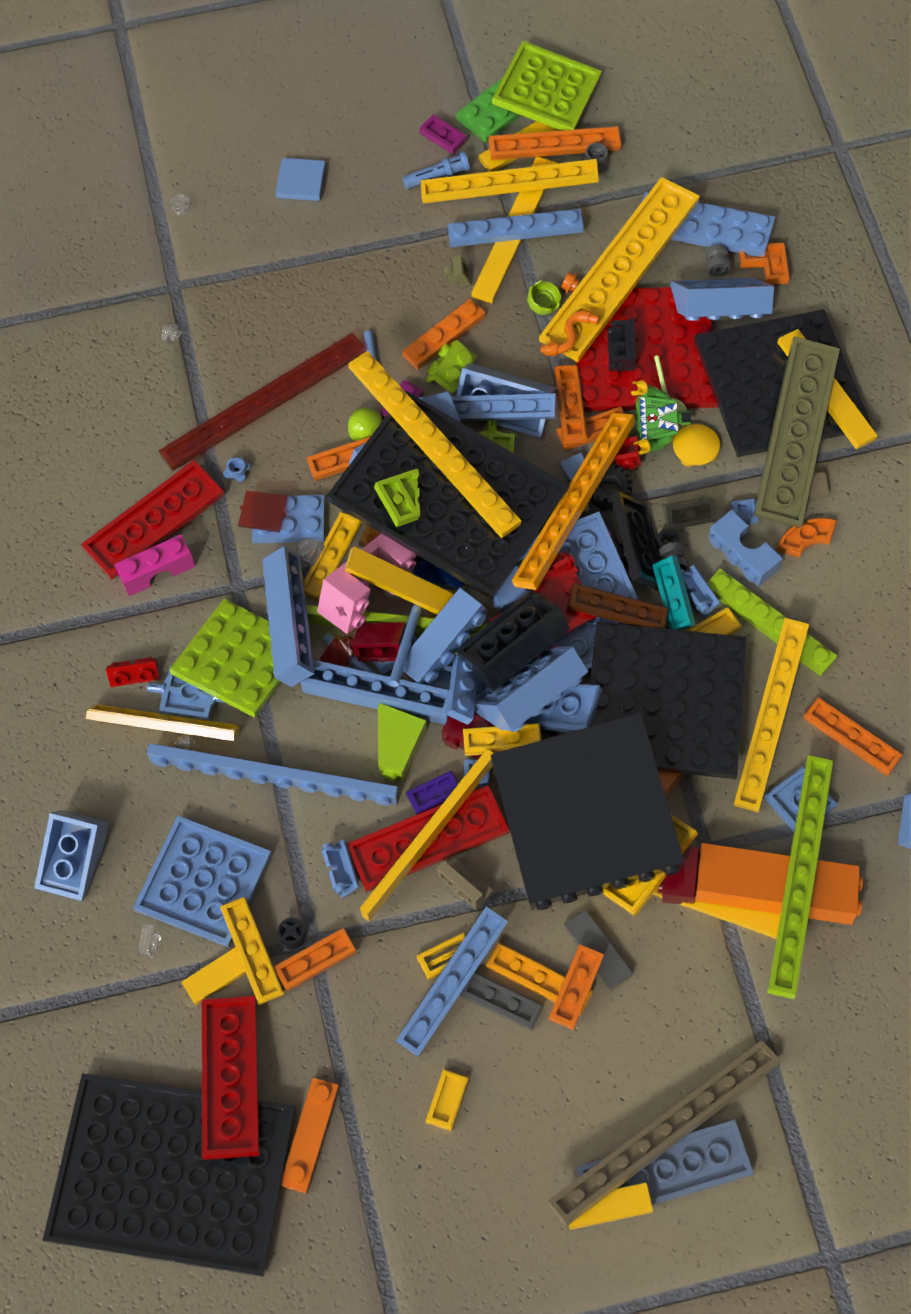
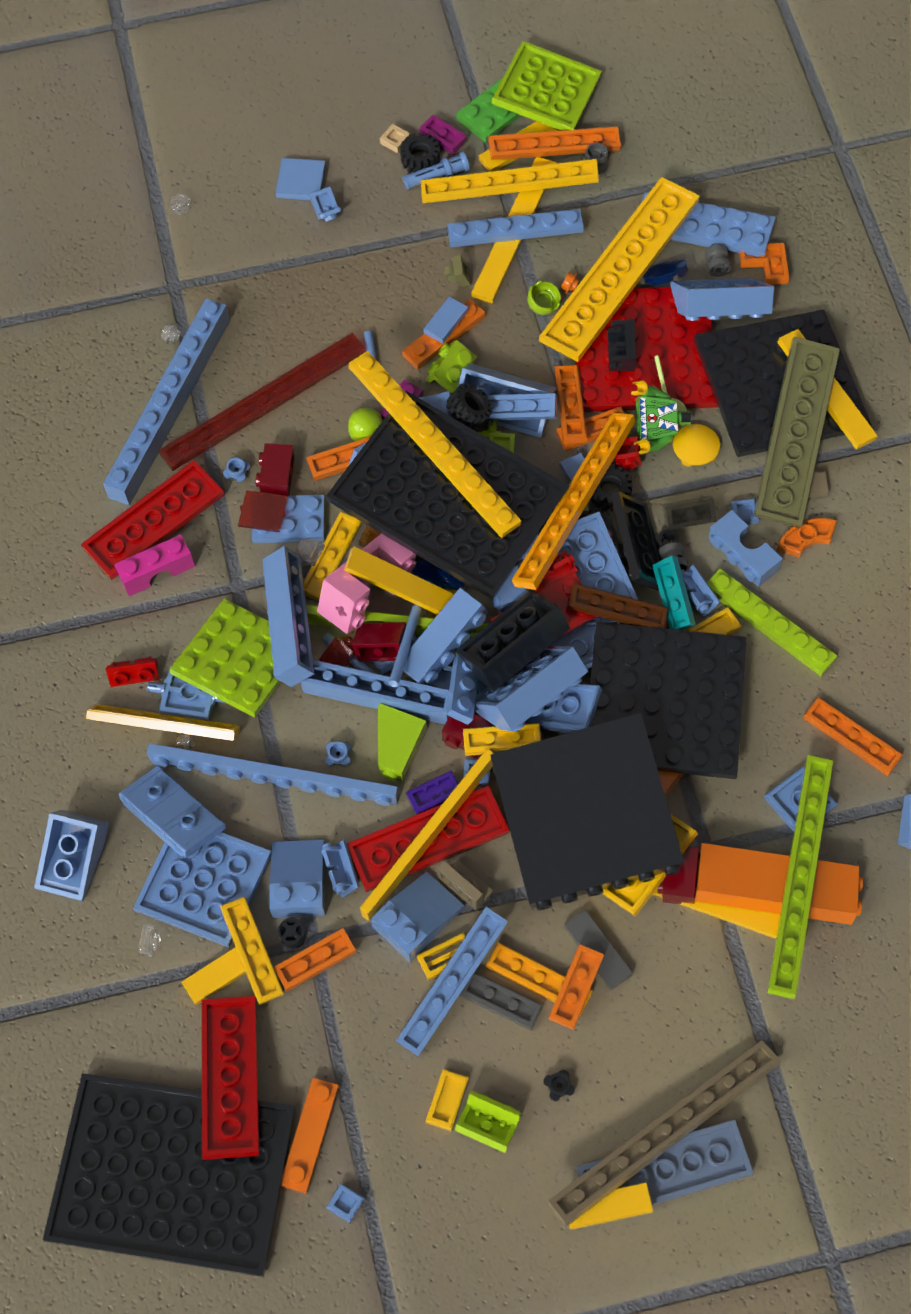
(166, 402): none -> medium blue brick
(171, 812): none -> medium blue container
(276, 469): none -> dark red brick
(297, 879): none -> medium blue slope
(324, 204): none -> medium blue bracket
(334, 747): none -> medium blue plate
(345, 1203): none -> medium blue tile
(393, 138): none -> tan plate
(400, 496): lime wing -> none
(415, 144): none -> black tyre
(416, 916): none -> medium blue slope
(446, 320): none -> medium blue tile
(469, 406): none -> black tyre
(488, 1121): none -> lime bracket
(552, 1081): none -> black plate
(554, 349): orange animal -> none
(665, 272): none -> clear blue tile
(771, 715): yellow plate -> none

